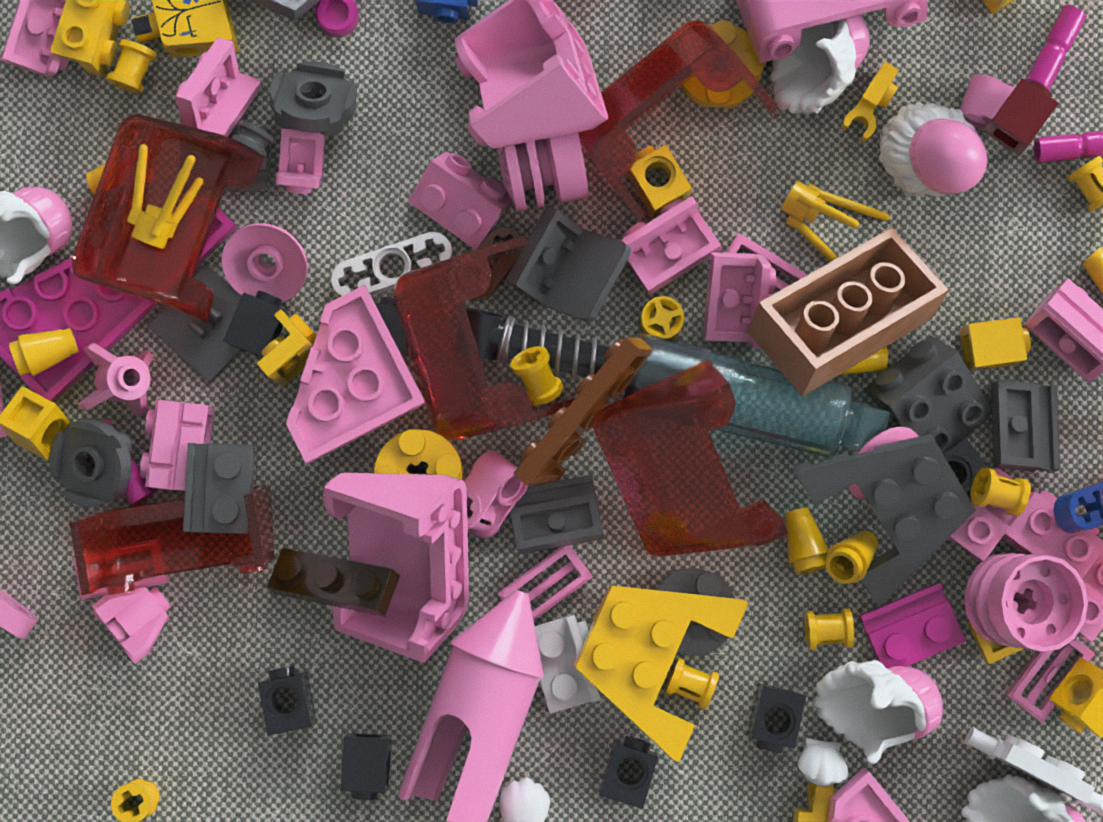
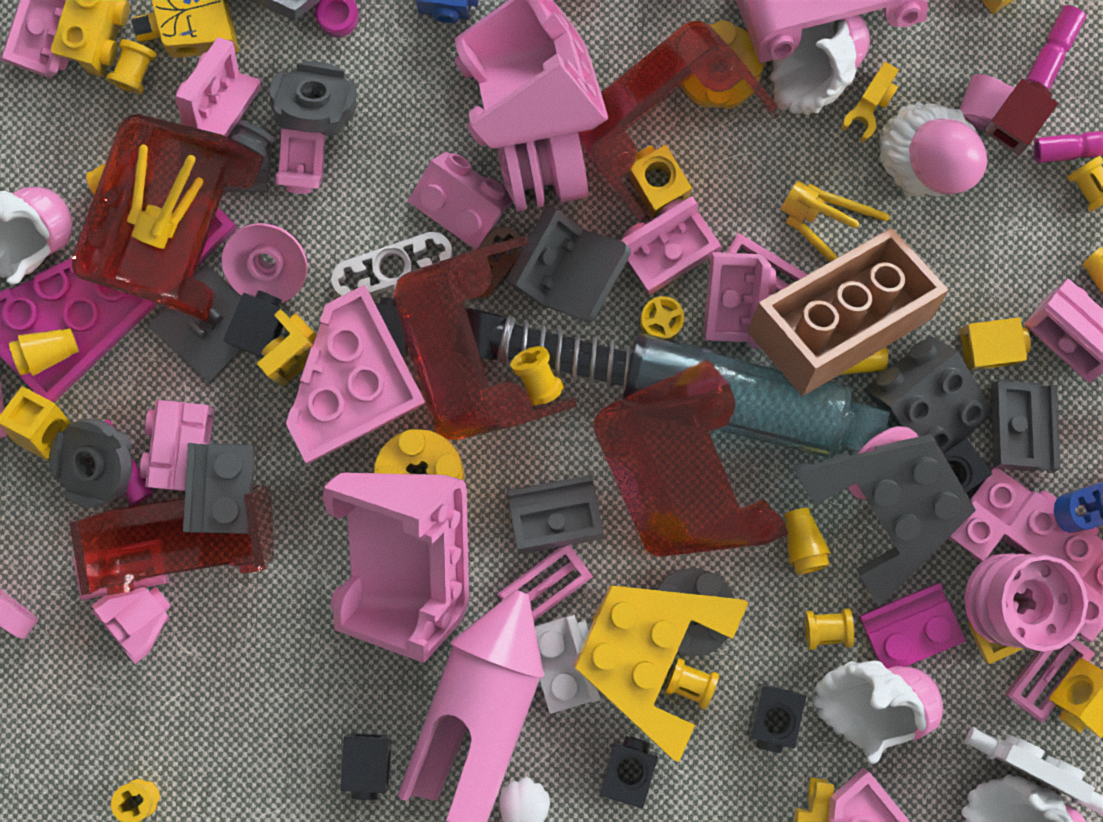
(110, 379): bright pink brick -> none
(280, 720): black brick -> none
(333, 581): dark brown plate -> none
(491, 493): bright pink piece -> none
(544, 457): dark orange wing -> none
(822, 762): white animal -> none
(851, 558): yellow cone -> none
(1000, 492): yellow bush -> none

